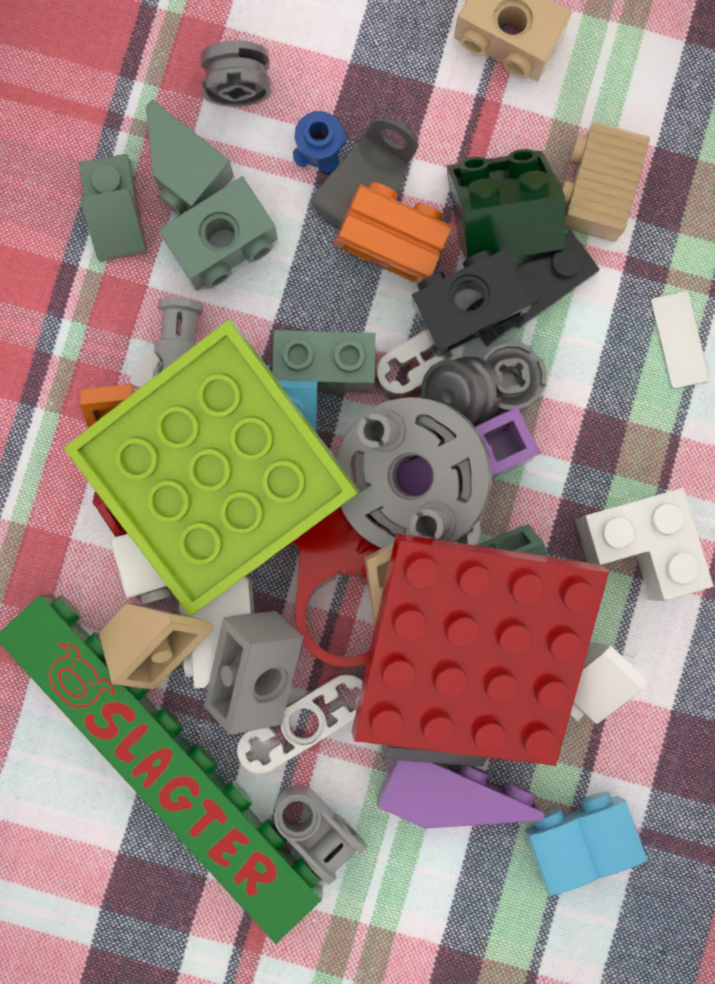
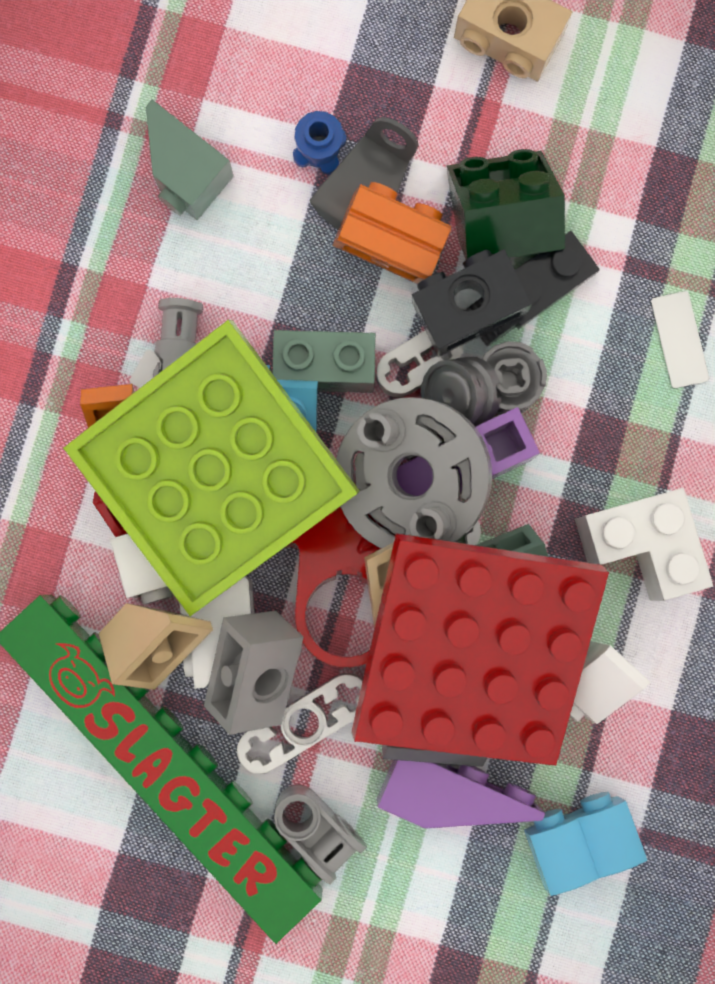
(112, 207): sand green slope -> none
(230, 209): sand green brick -> none
(235, 73): flat silver wheel -> none
(604, 180): tan brick -> none

